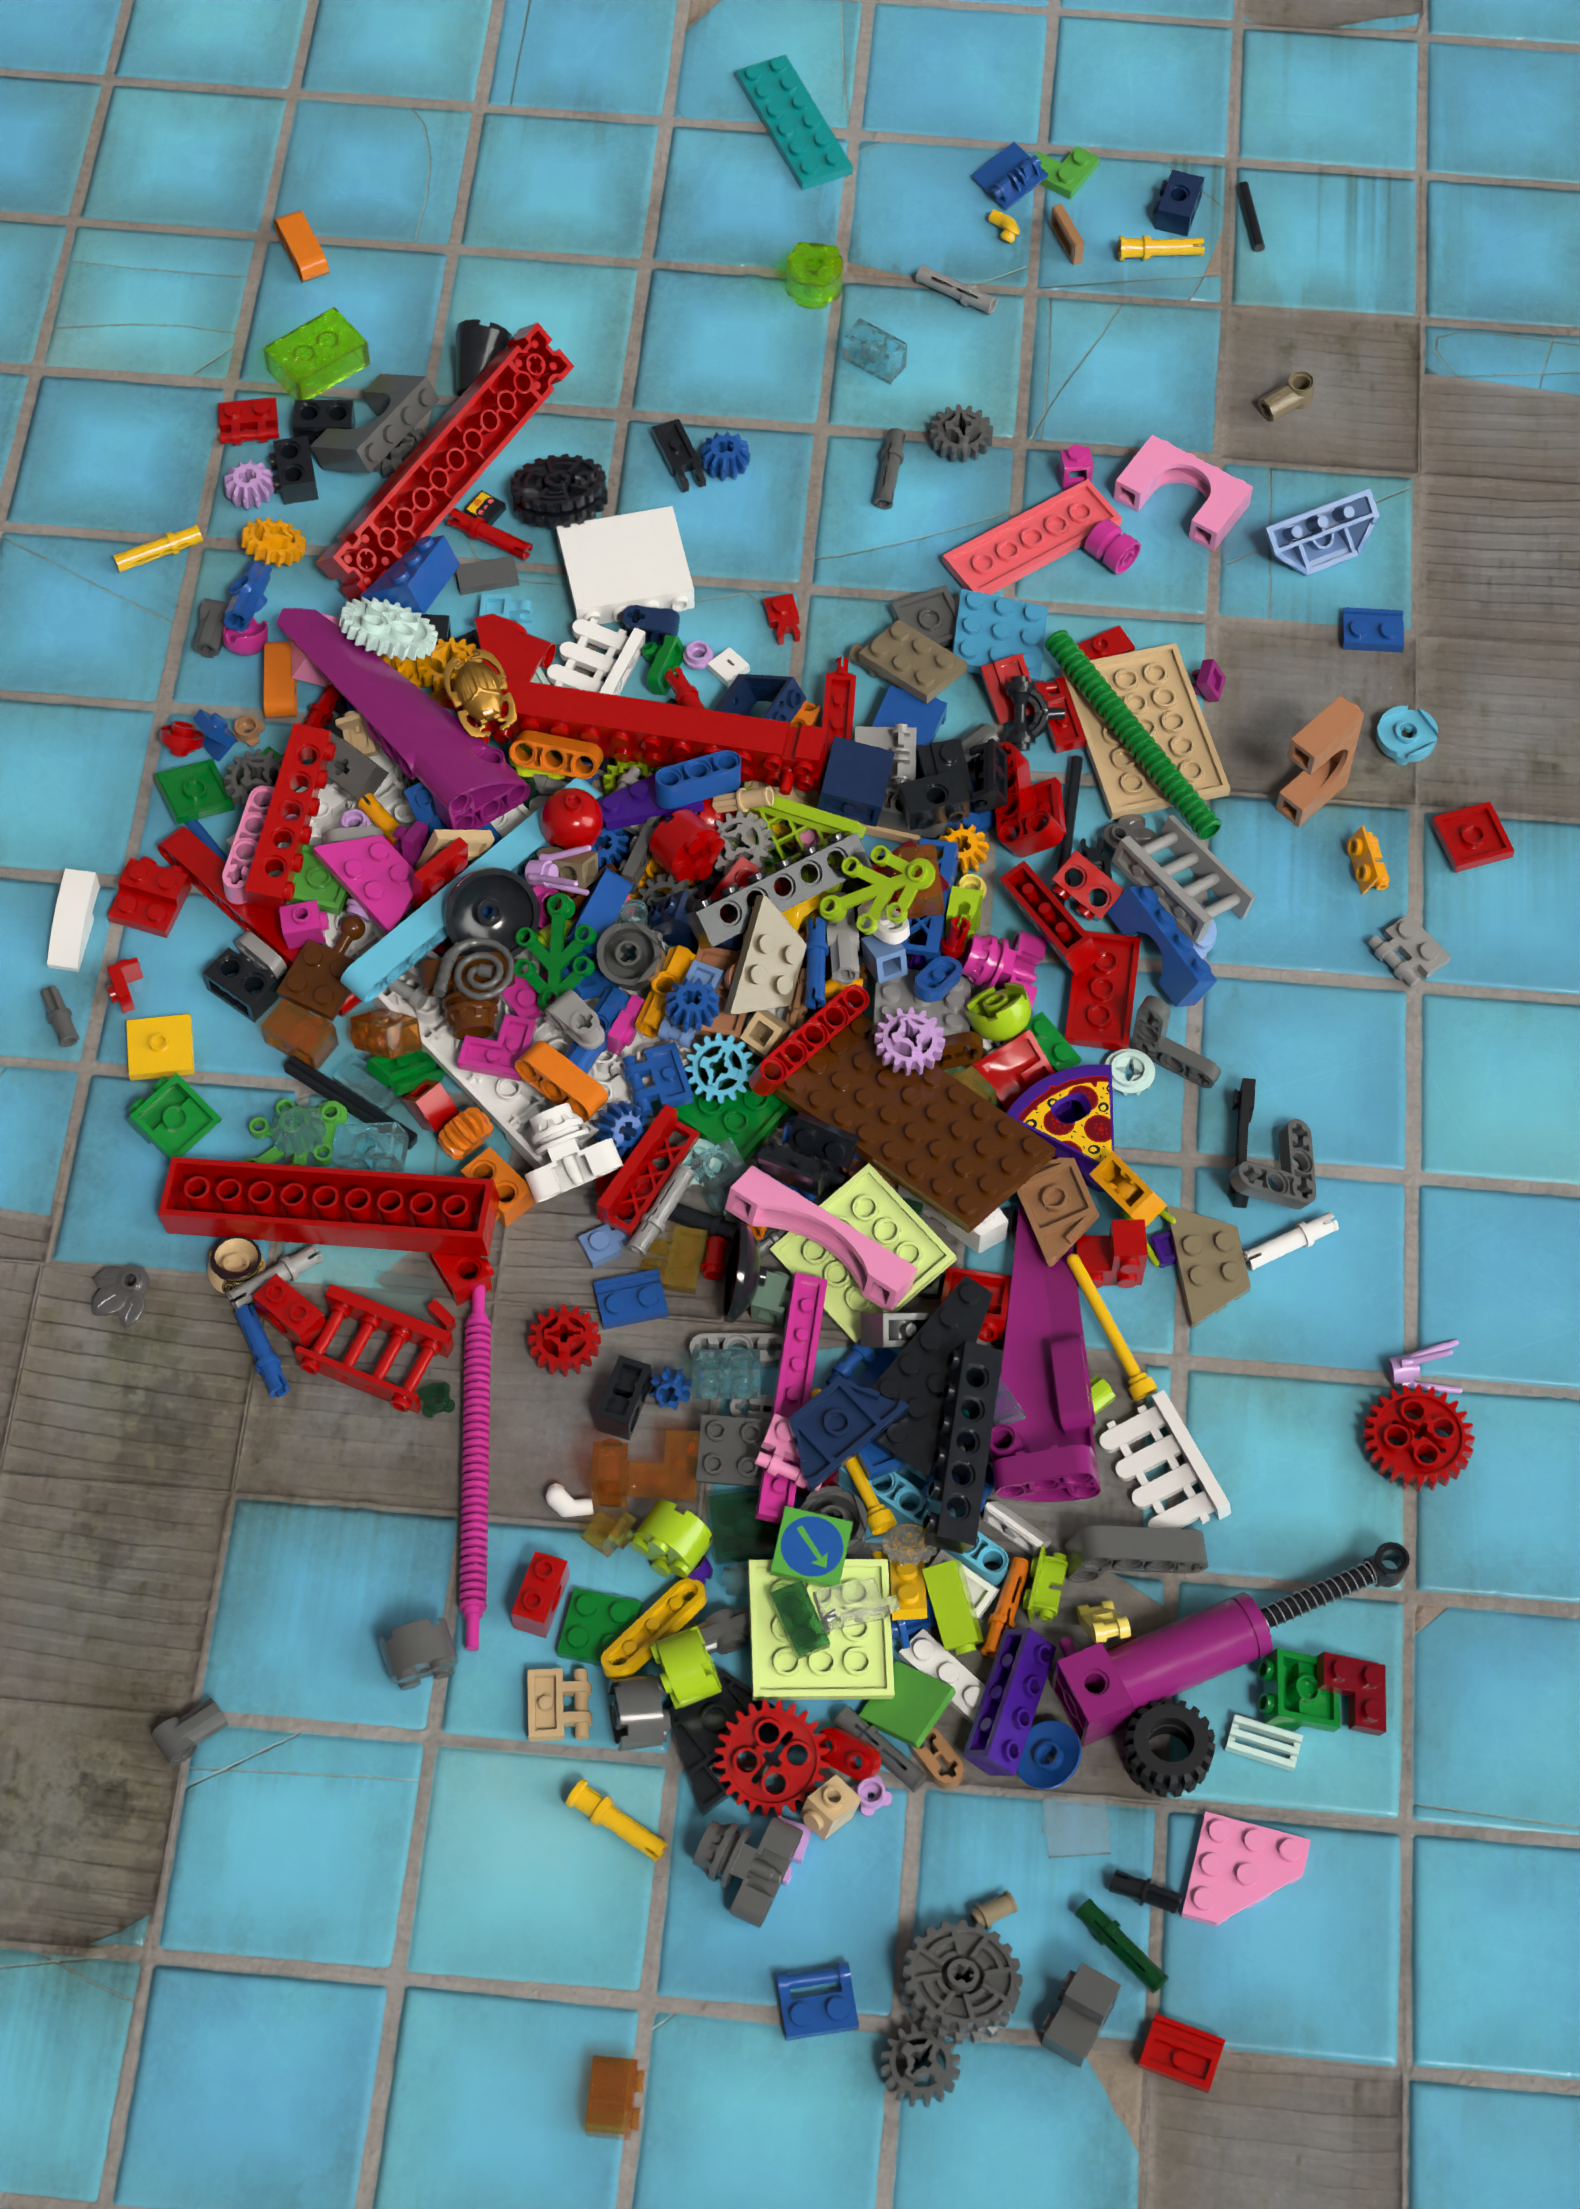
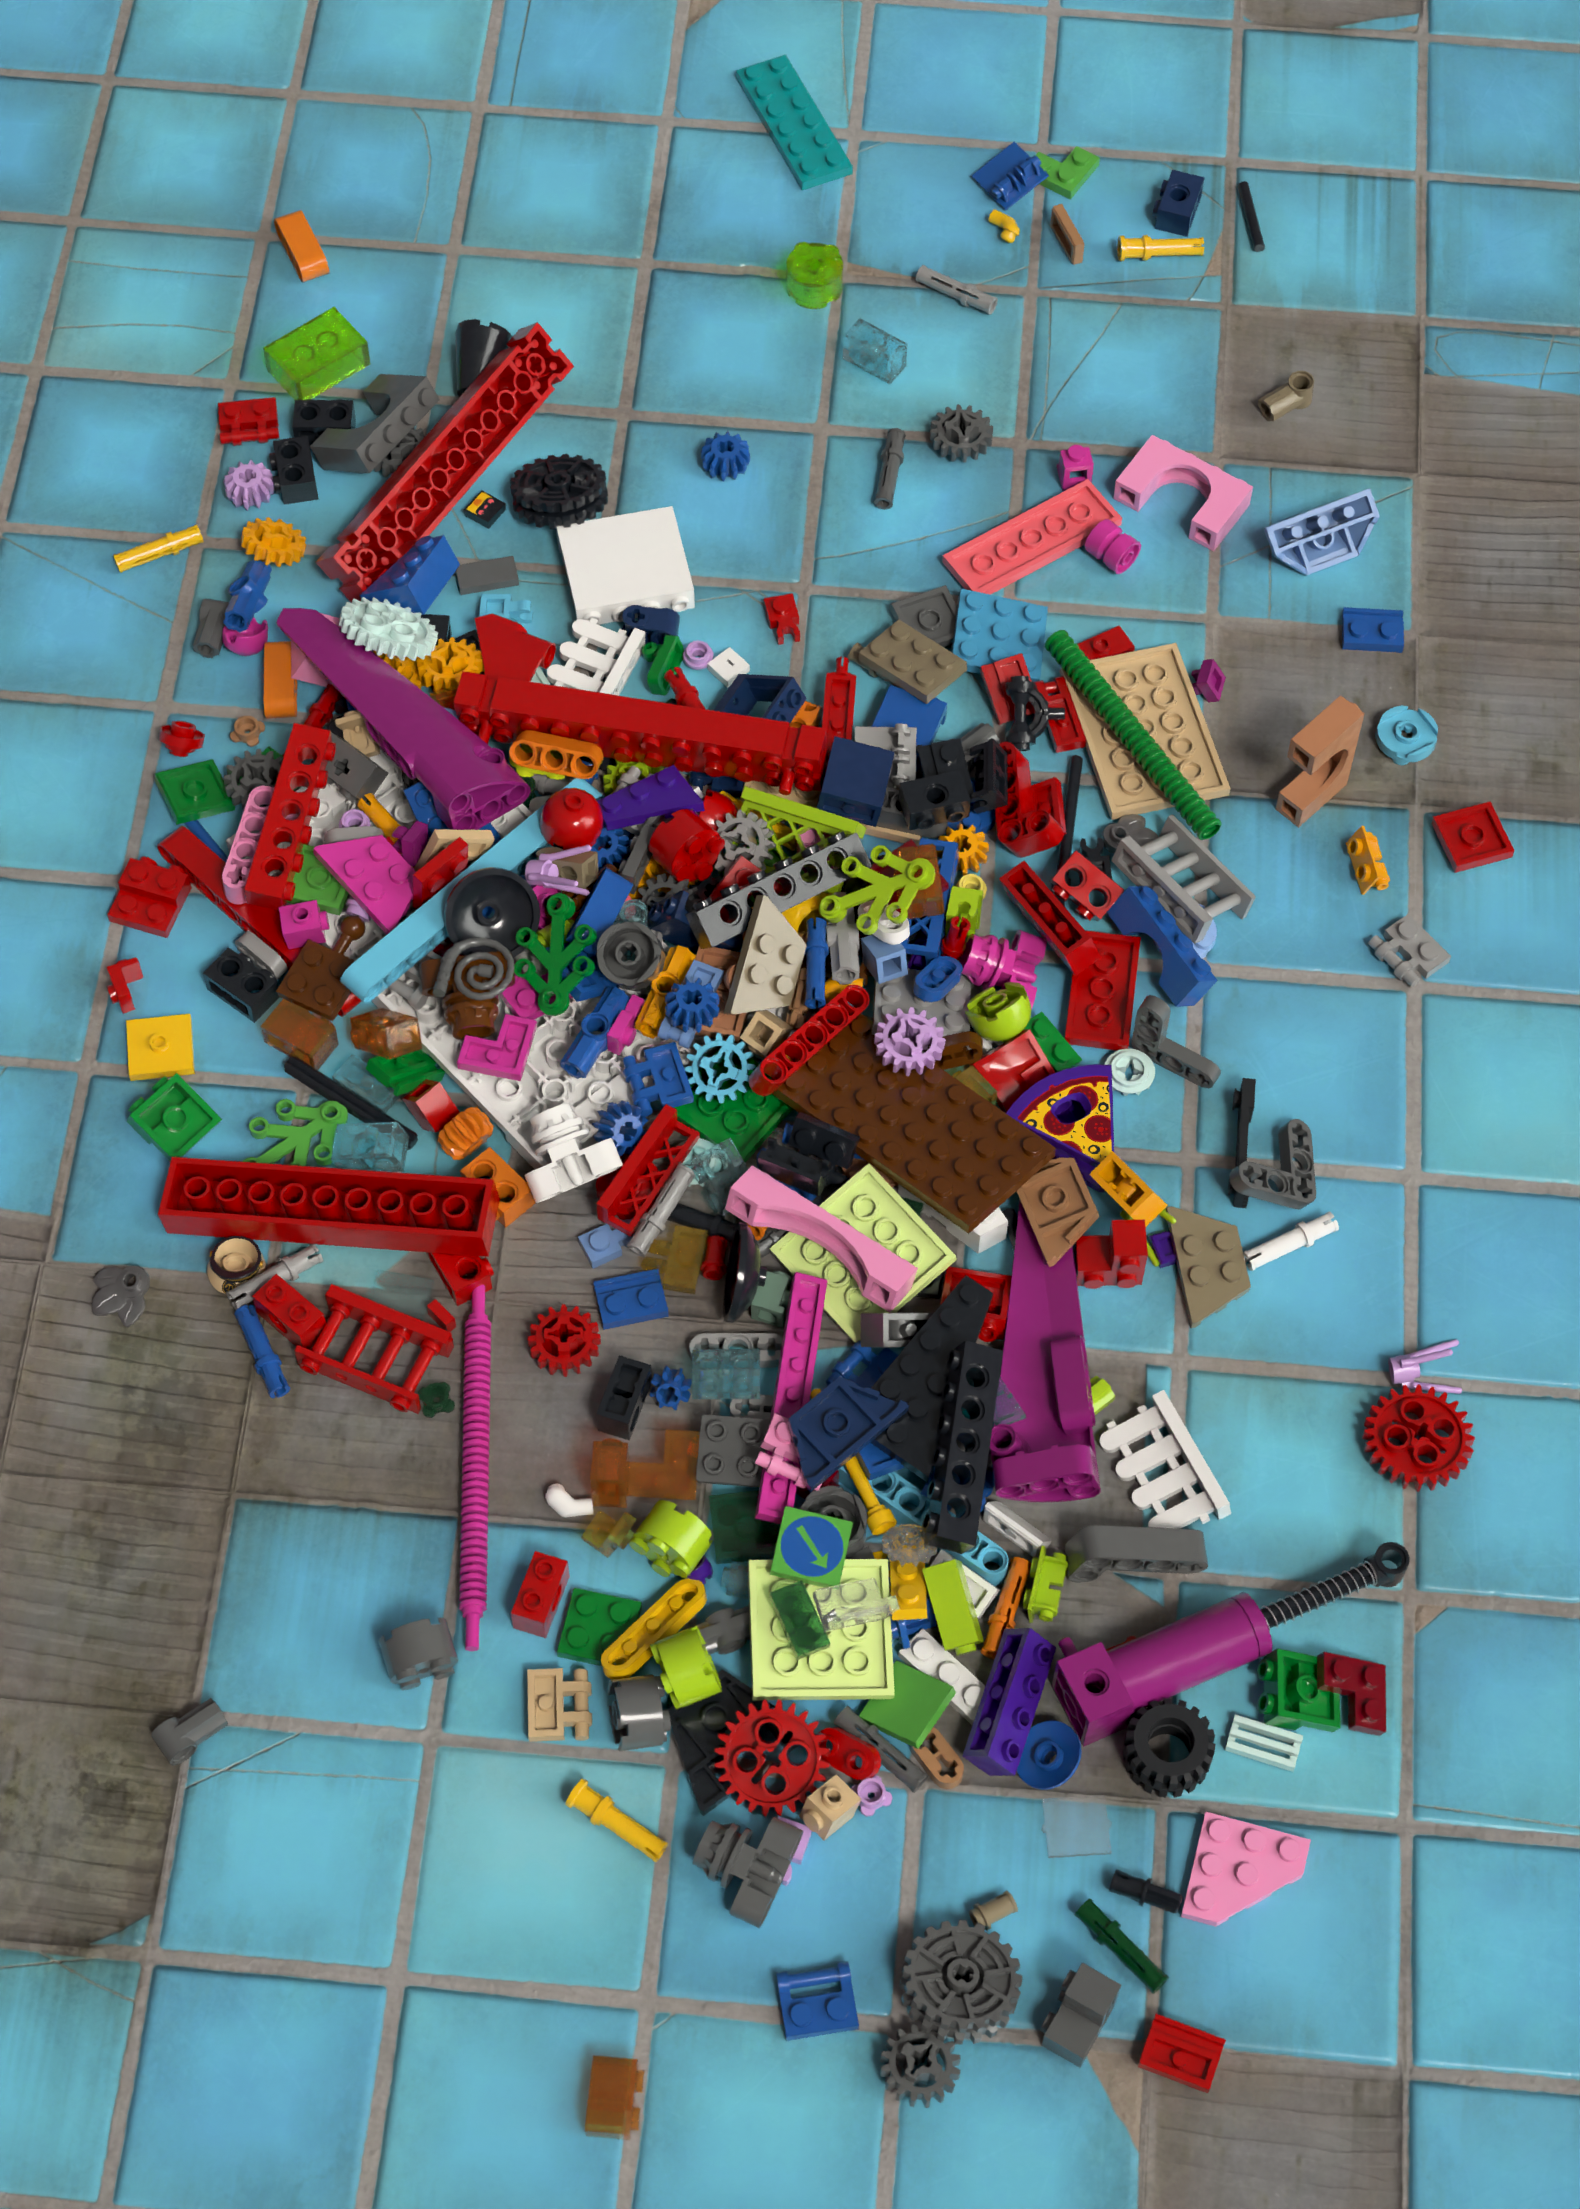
(59, 1016): dark grey axle -> none
(72, 919): white slope -> none
(218, 737): blue bracket -> none
(297, 1129): clear light blue gear -> none
(478, 529): red pin -> none
(479, 692): pearl gold shield -> none
(561, 1080): orange beam -> none
(576, 1020): light grey piece -> none
(678, 453): black hinge -> none
(697, 779): blue beam -> none
(743, 800): tan axle -> none
(1103, 1622): light yellow plate -> none
(1139, 1382): yellow piece -> none

